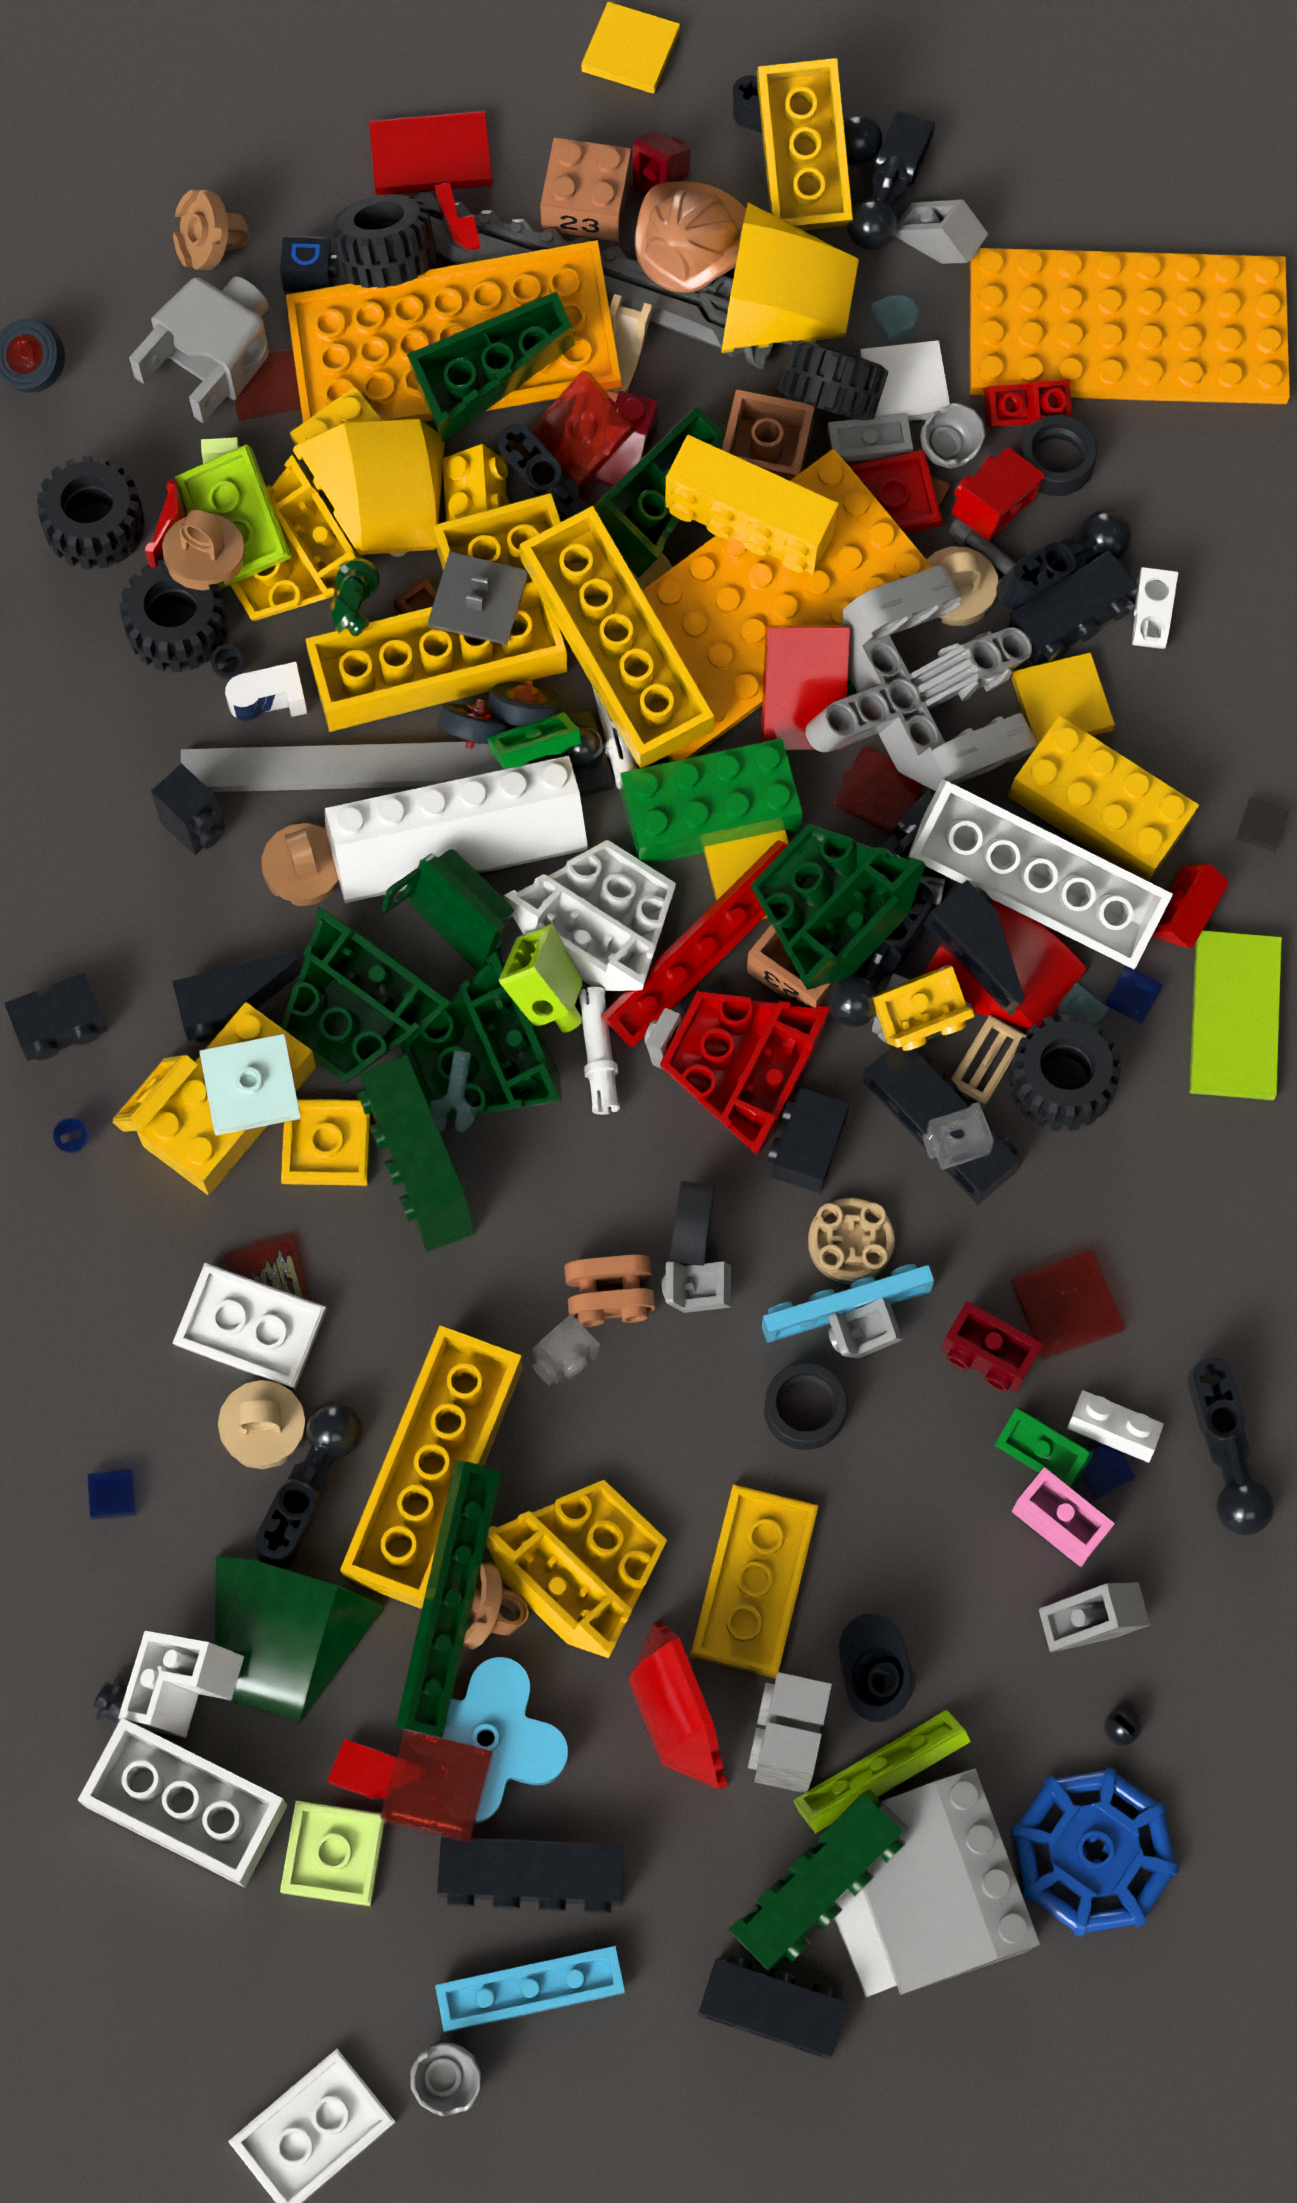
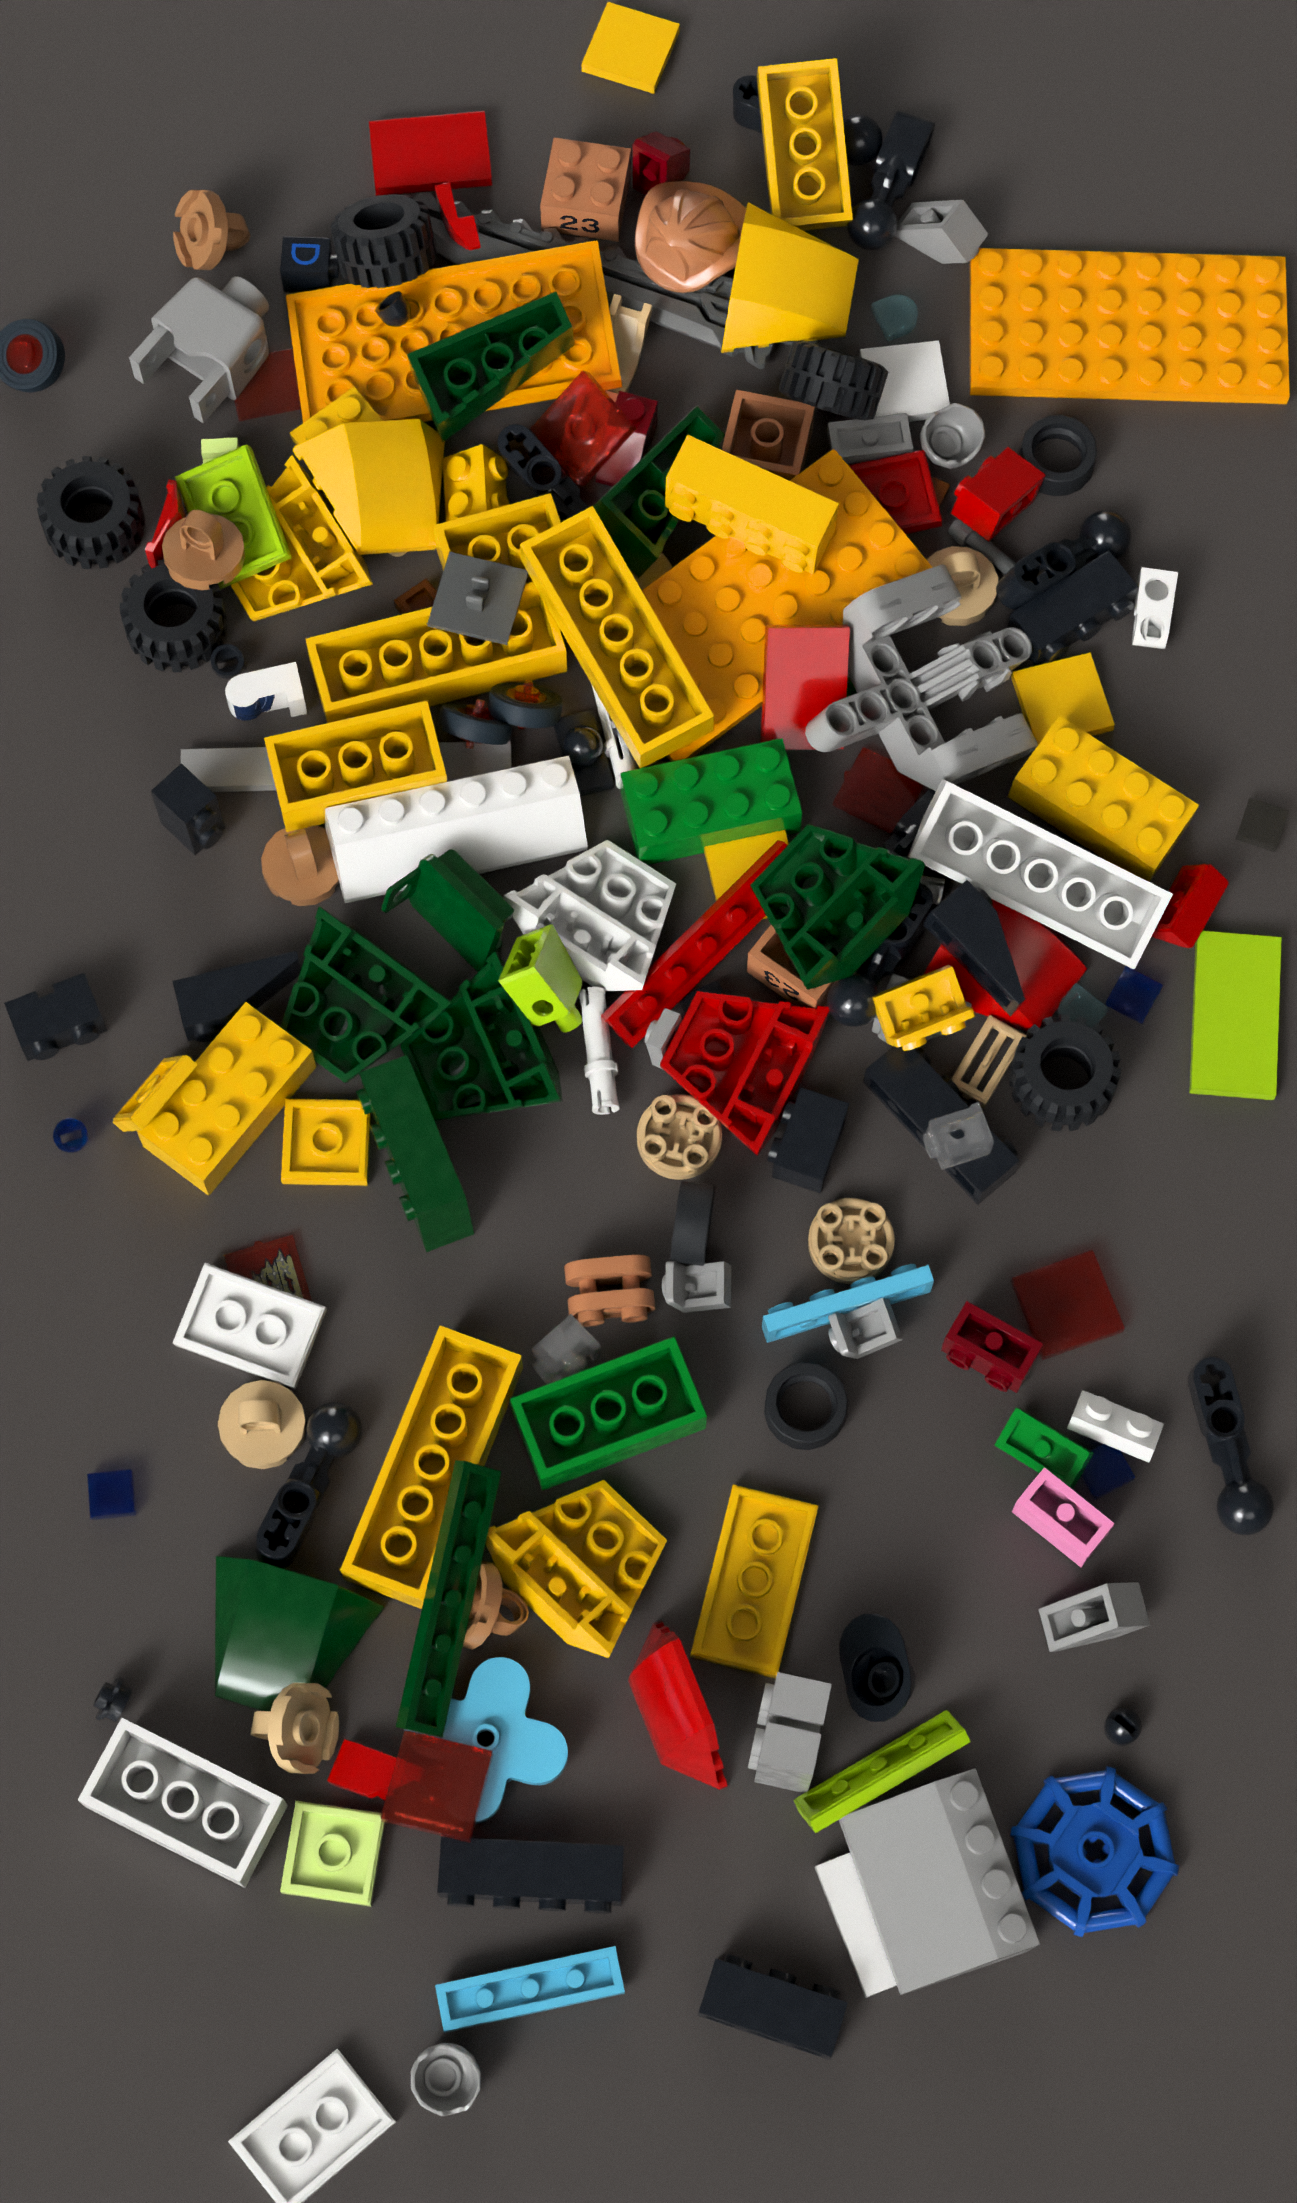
(171, 1676): white brick -> none
(249, 1084): light aqua plate -> none
(299, 1727): none -> tan tile
(353, 761): none -> yellow brick
(356, 582): dark green arm -> none
(394, 310): none -> black hinge
(455, 1096): clear light blue bar -> none
(534, 740): green plate -> none
(608, 1413): none -> green brick
(678, 1137): none -> tan tile
(820, 1881): dark green wedge -> none
(1026, 402): red slope -> none

